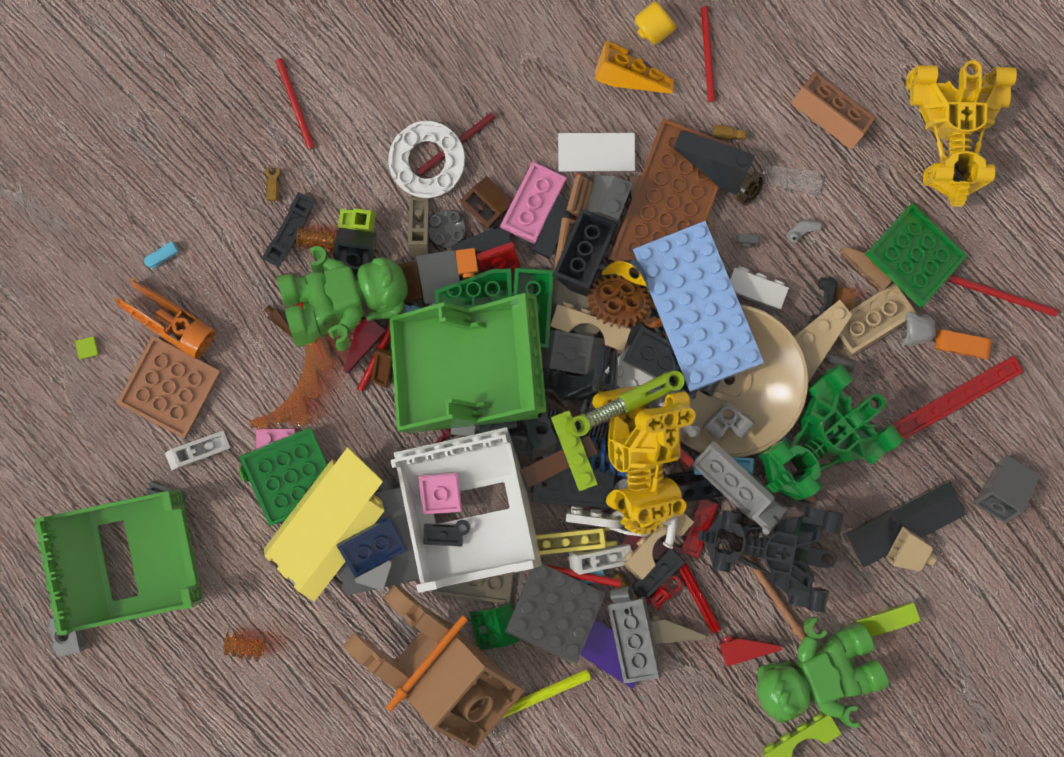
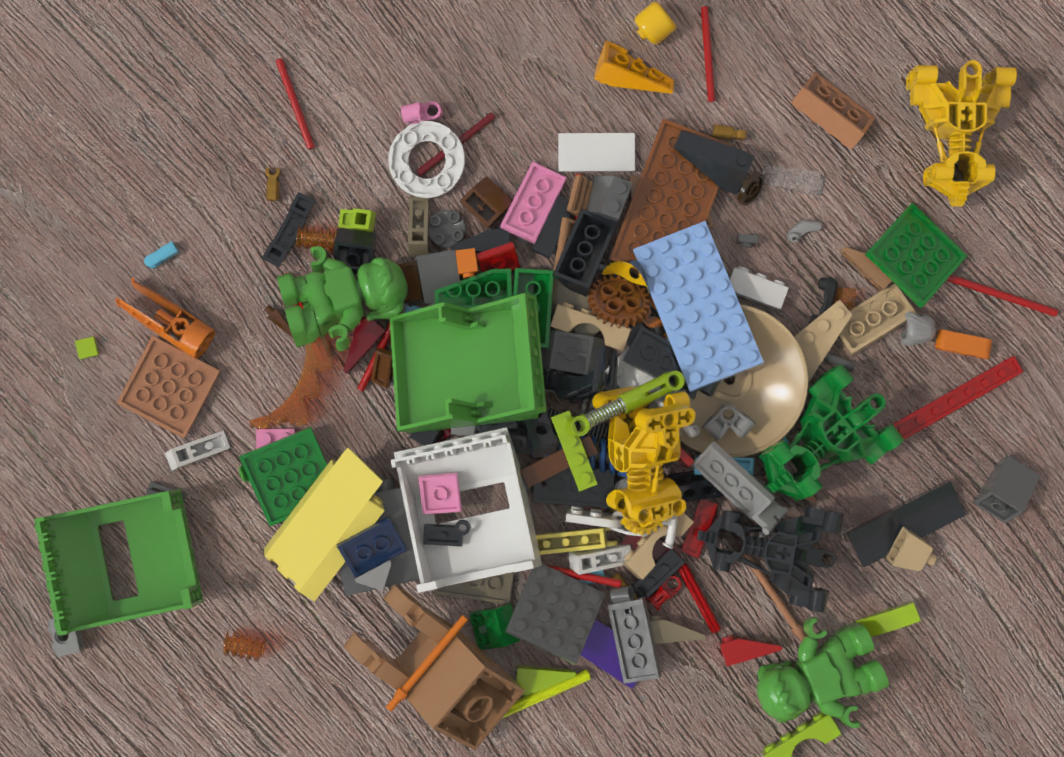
(418, 112): none -> bright pink piece
(425, 437): none -> black brick
(539, 678): none -> lime slope

